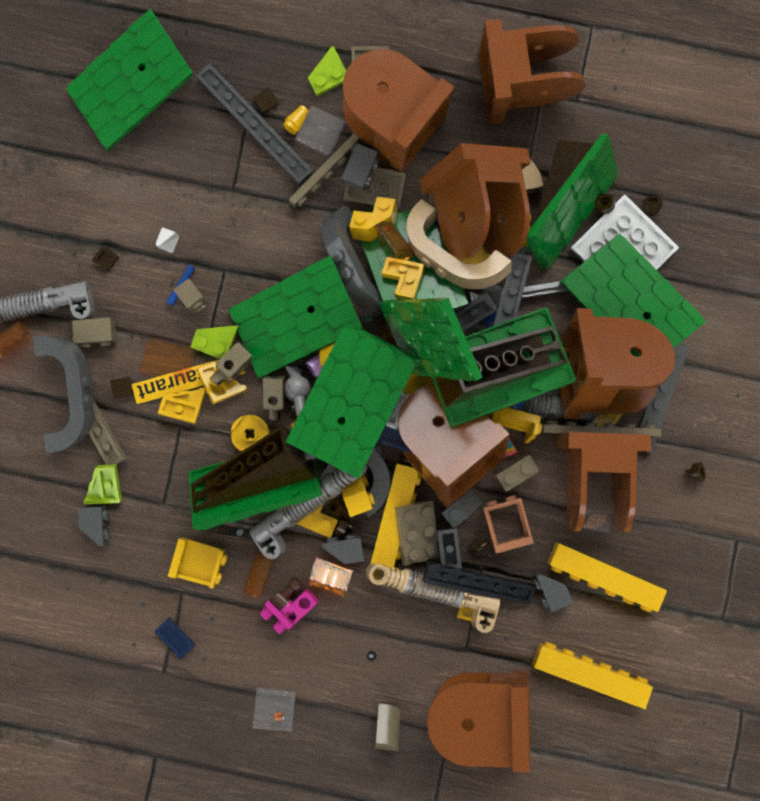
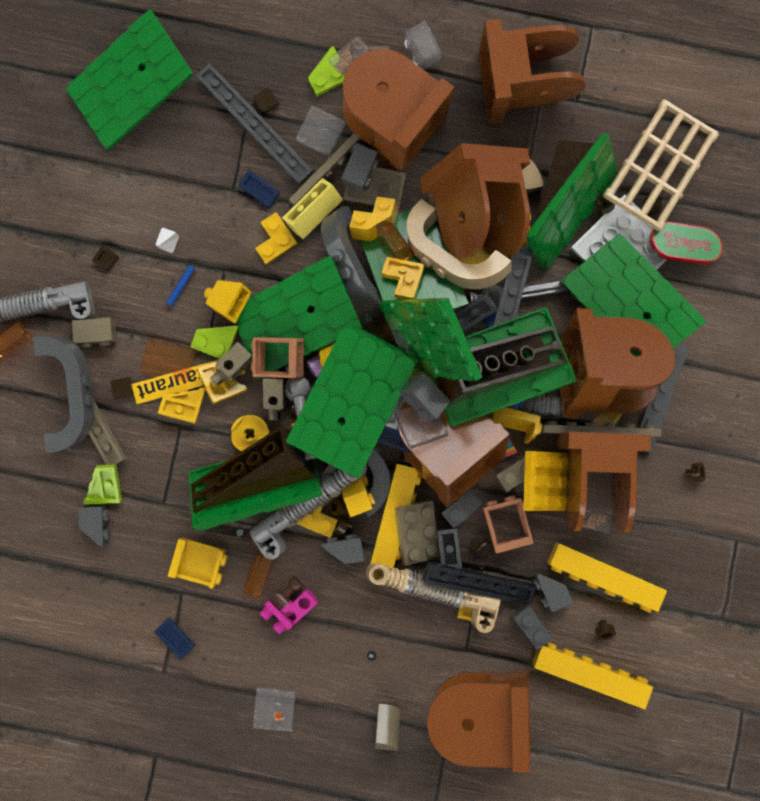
(191, 296): dark tan brick -> none
(227, 298): none -> yellow torso
(258, 189): none -> dark blue tile
(279, 241): none -> yellow plate
(295, 120): yellow cone -> none
(296, 357): none -> nougat window
(312, 208): none -> light yellow brick
(330, 577): clear orange brick -> none
(348, 54): none -> clear tile
(417, 430): none -> clear plate
(423, 45): none -> clear brick
(424, 397): none -> dark grey brick
(531, 626): none -> dark grey brick
(545, 481): none -> yellow plate
(604, 631): none -> dark brown tile
(678, 155): none -> tan door
(686, 243): none -> tile

